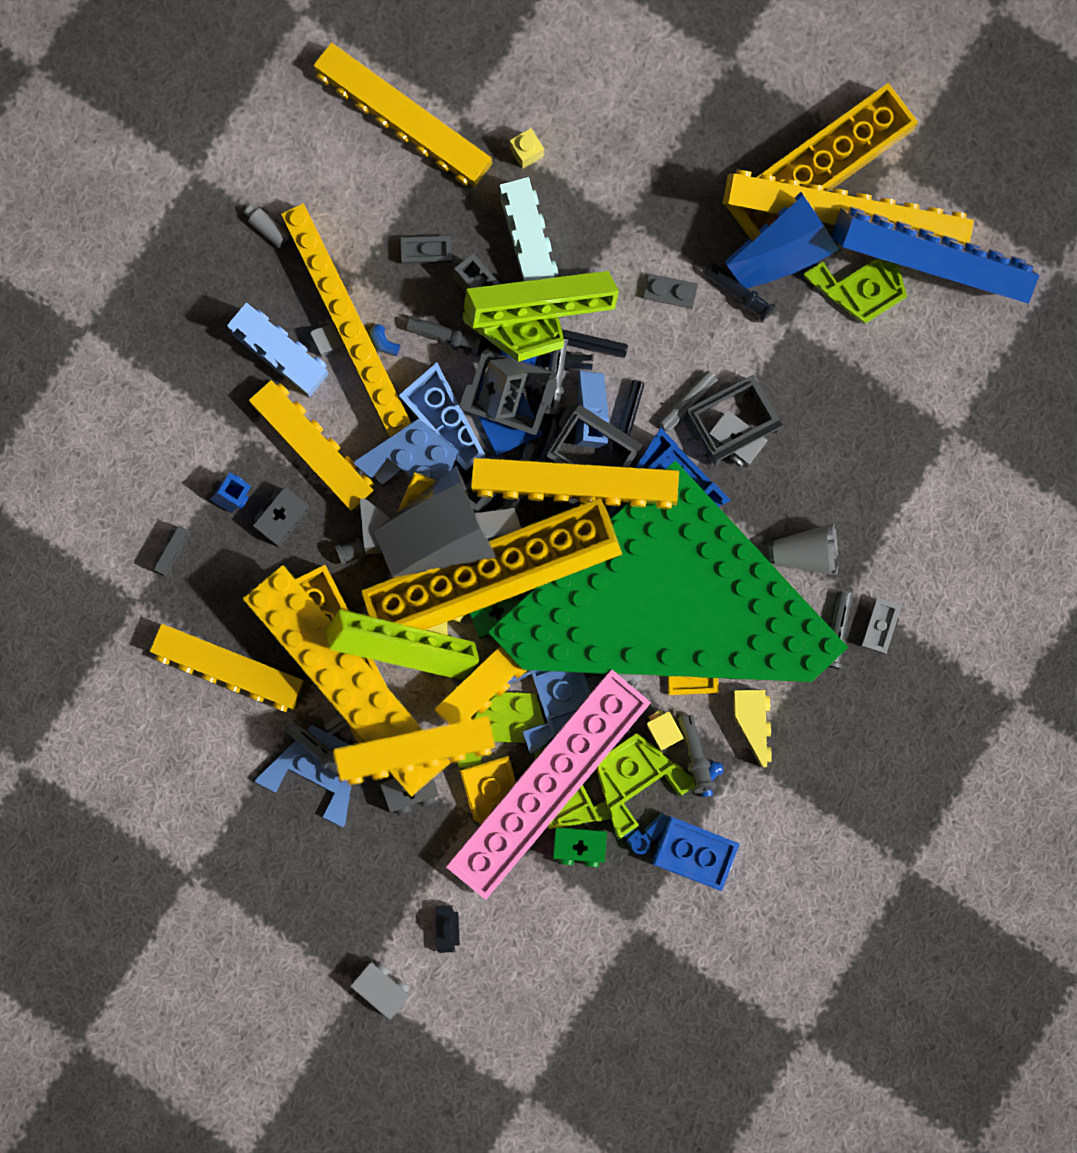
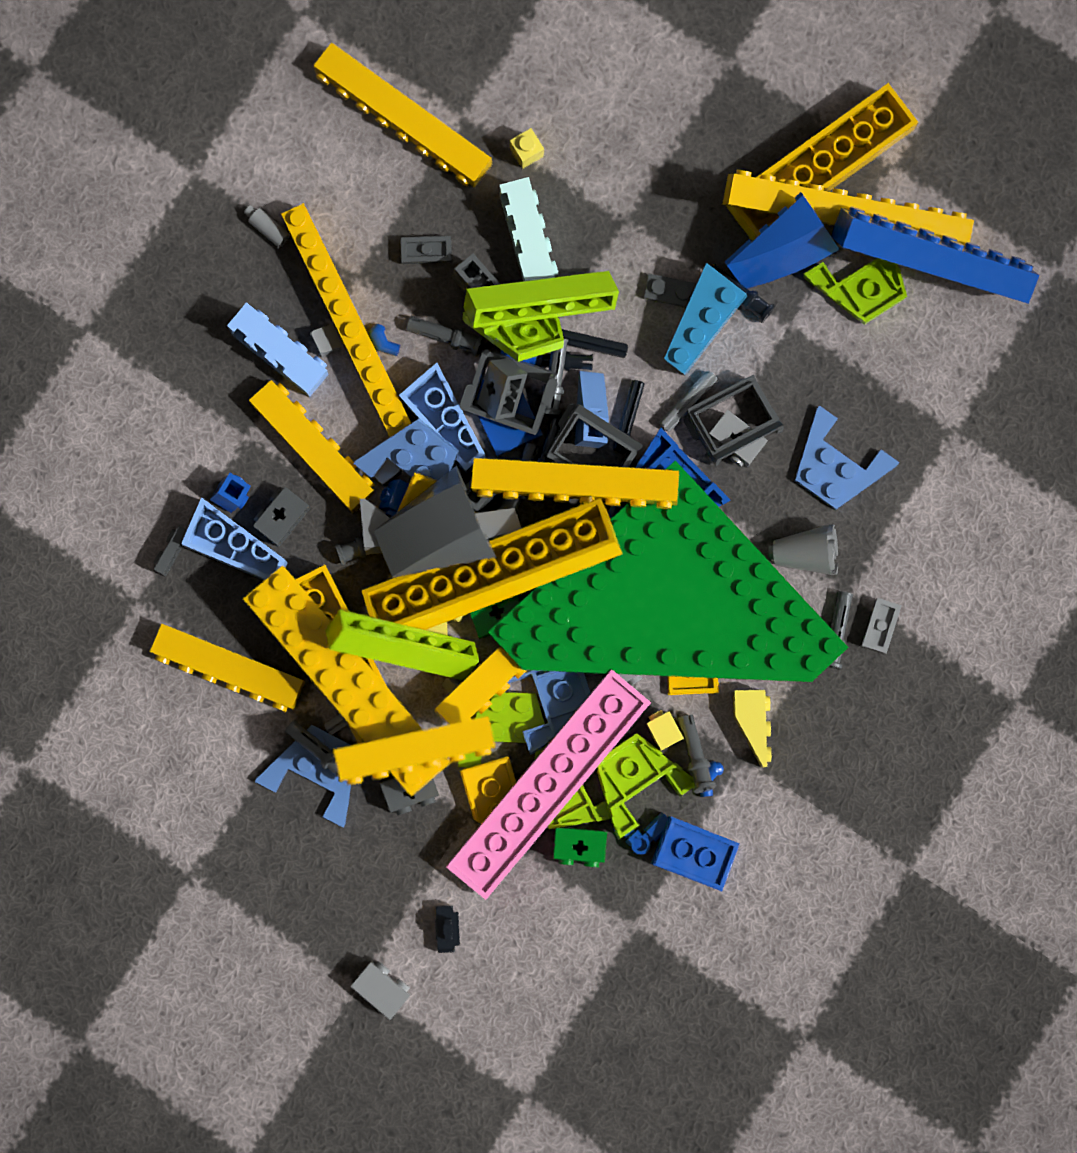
(227, 542): none -> light blue wedge
(392, 496): none -> blue brick
(706, 314): none -> dark azure wedge
(829, 472): none -> medium blue wing

